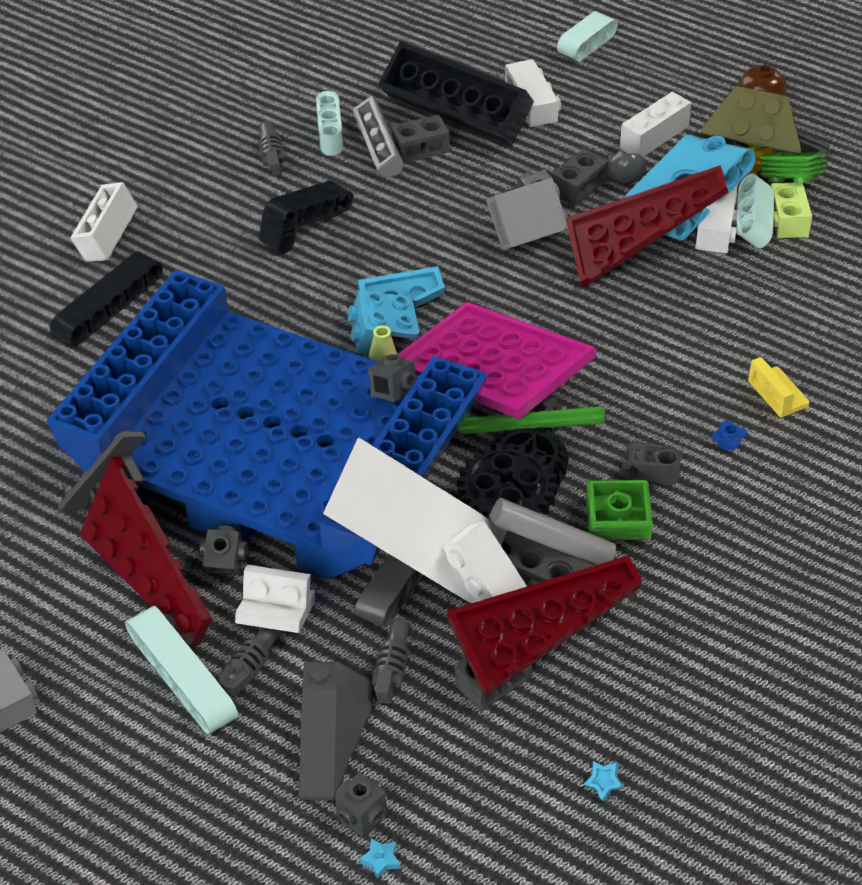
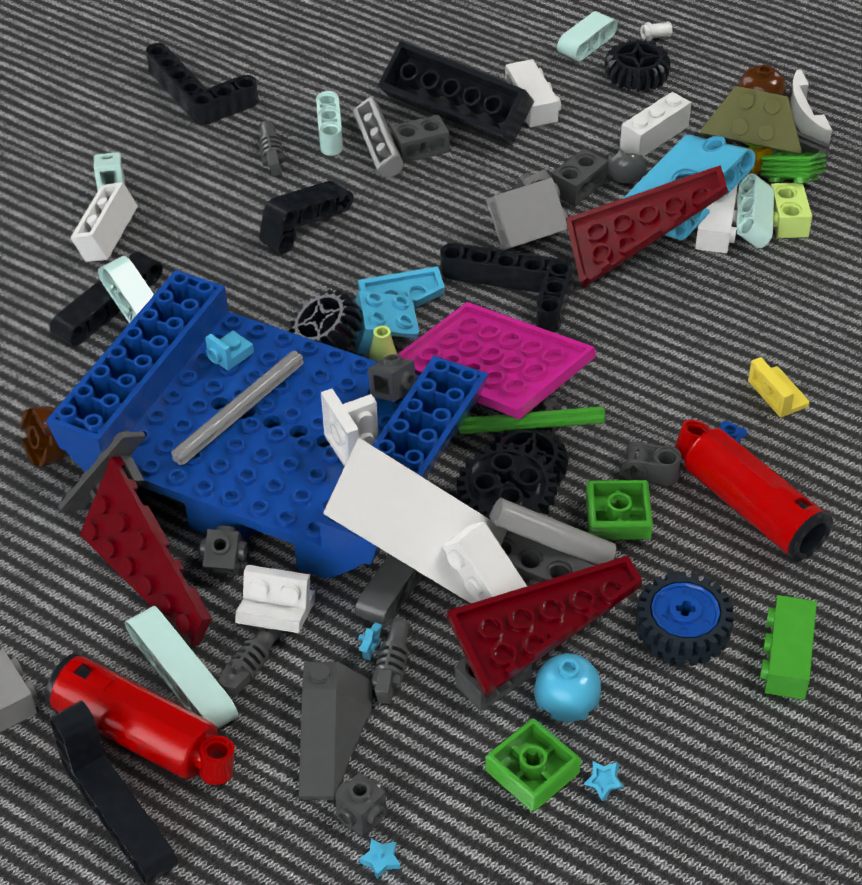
(40, 443): none -> reddish brown cylinder
(108, 169): none -> light aqua torso
(108, 794): none -> black beam
(125, 286): none -> light aqua beam
(143, 720): none -> red piece
(199, 103): none -> black beam
(228, 350): none -> medium azure bracket
(237, 408): none -> light grey axle
(329, 319): none -> black gear
(348, 422): none -> white bracket
(370, 640): none -> medium azure piece
(513, 270): none -> black beam
(532, 746): none -> bright green brick
(567, 687): none -> medium azure cylinder
(637, 65): none -> black gear
(656, 30): none -> white pin
(684, 618): none -> wheel
(753, 489): none -> red piece
(789, 647): none -> bright green brick
(804, 119): none -> white slope

